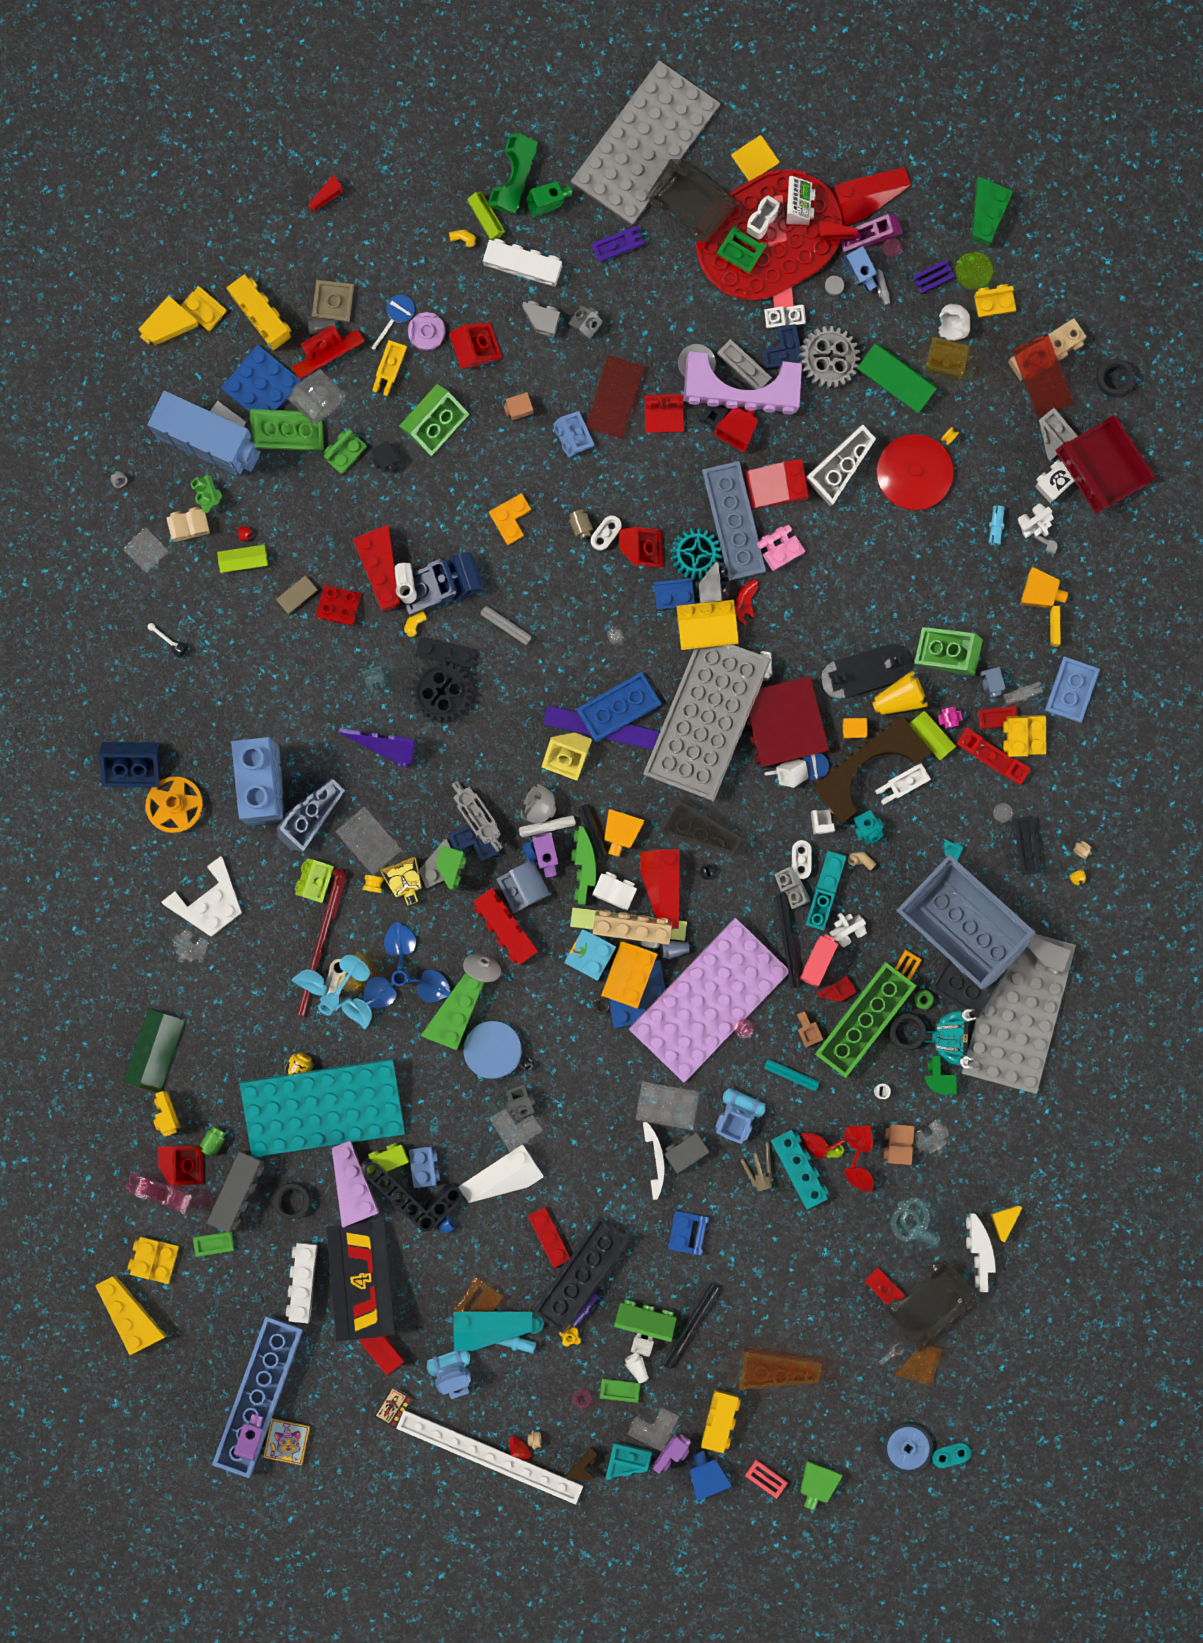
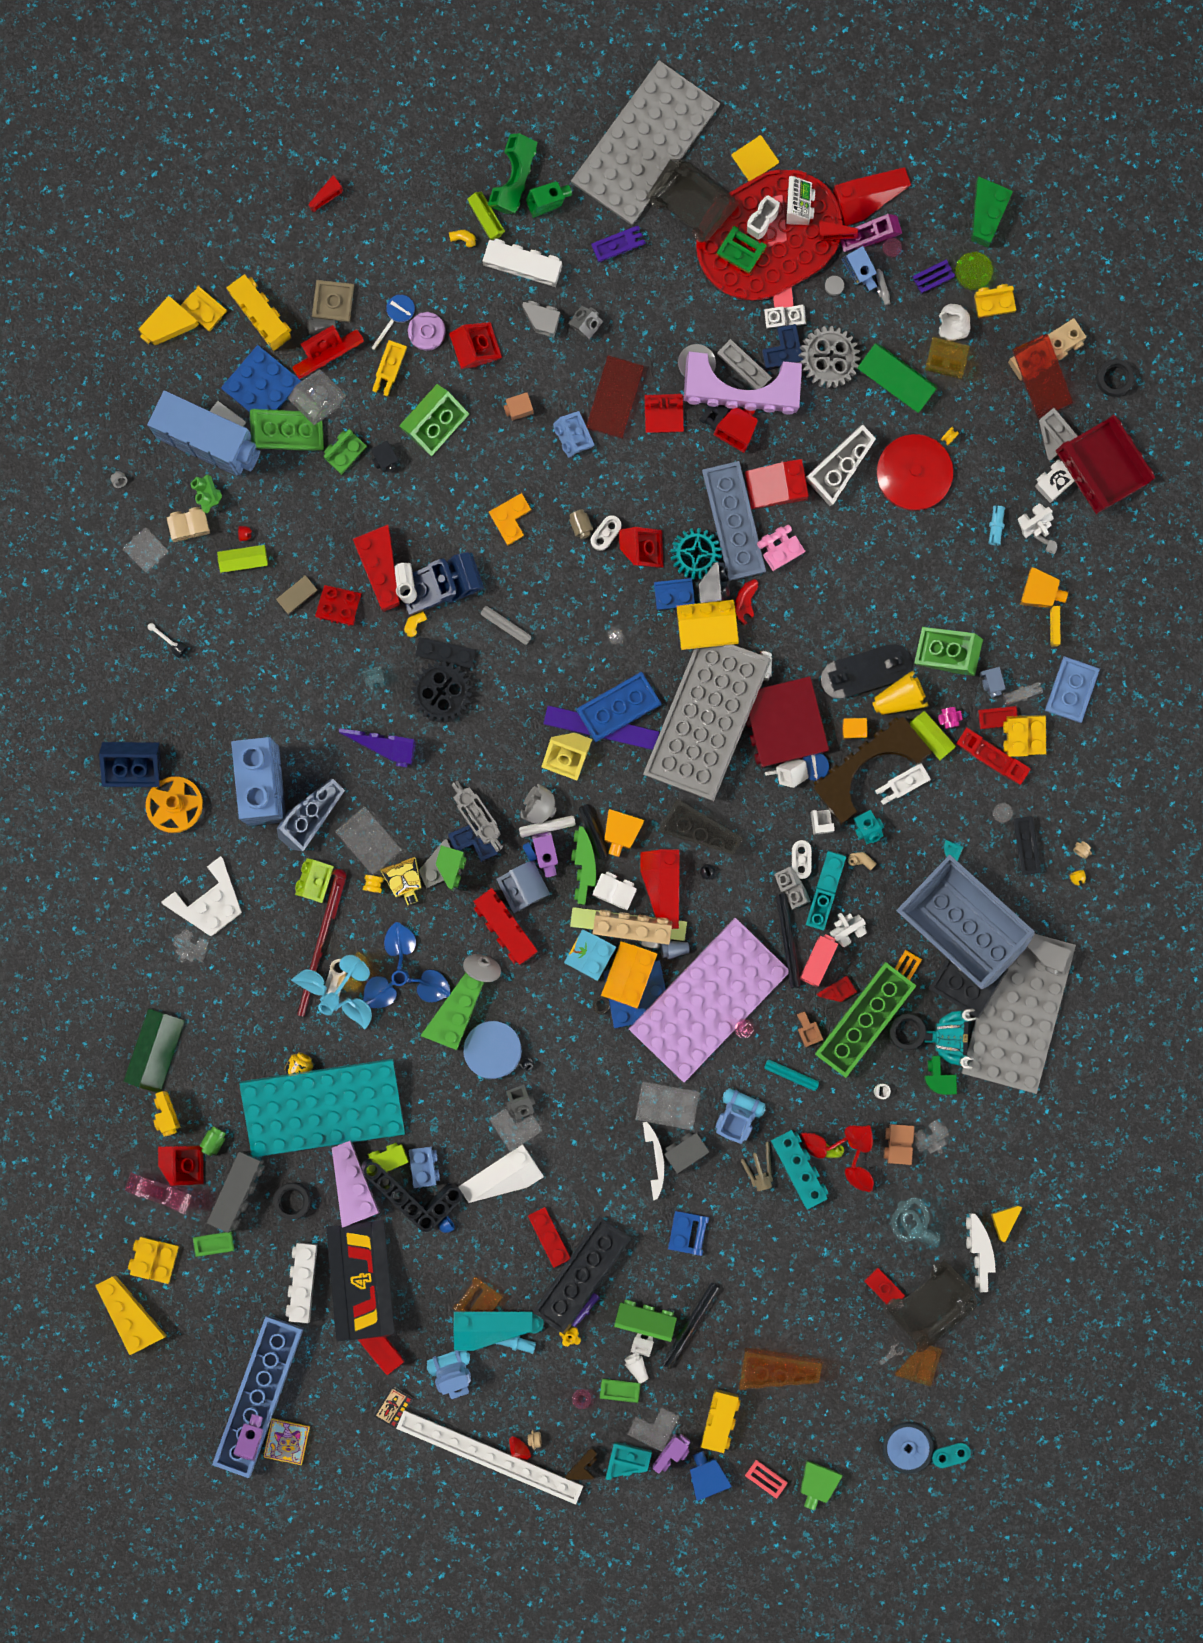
(919, 1004): bright green plate -> none

